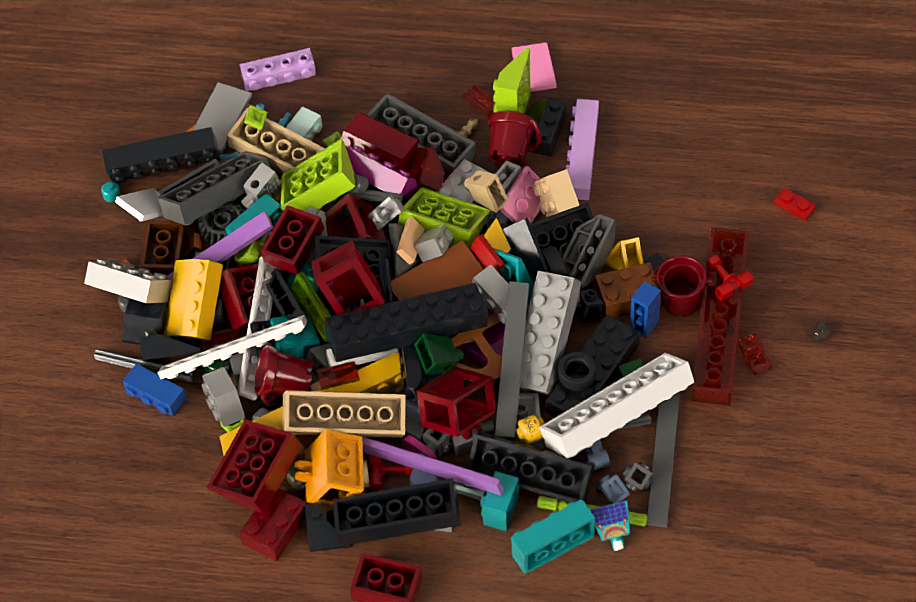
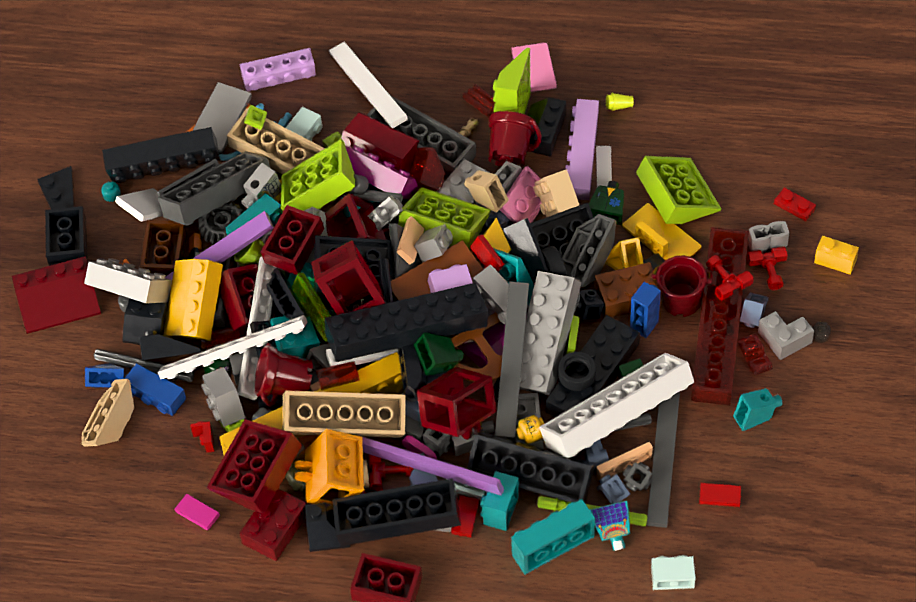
(55, 295): none -> dark red slope
(58, 188): none -> black wing
(65, 234): none -> black brick
(102, 375): none -> blue slope
(109, 415): none -> tan wedge
(197, 512): none -> dark pink tile
(205, 432): none -> red bracket
(368, 85): none -> white tile
(449, 278): none -> lavender brick
(468, 511): none -> red tile
(572, 337): none -> lime tile
(604, 170): none -> white sticker
(608, 201): none -> dark green torso
(618, 101): none -> neon yellow cone
(620, 462): none -> light nougat tile
(658, 236): none -> yellow bracket
(673, 572): none -> light aqua brick
(677, 189): none -> lime slope
(720, 494): none -> red tile
(753, 309): none -> sand blue slope
(755, 408): none -> teal torso
(768, 236): none -> light grey brick
(768, 261): none -> red bar
(785, 338): none -> light grey brick
(836, 255): none -> yellow brick

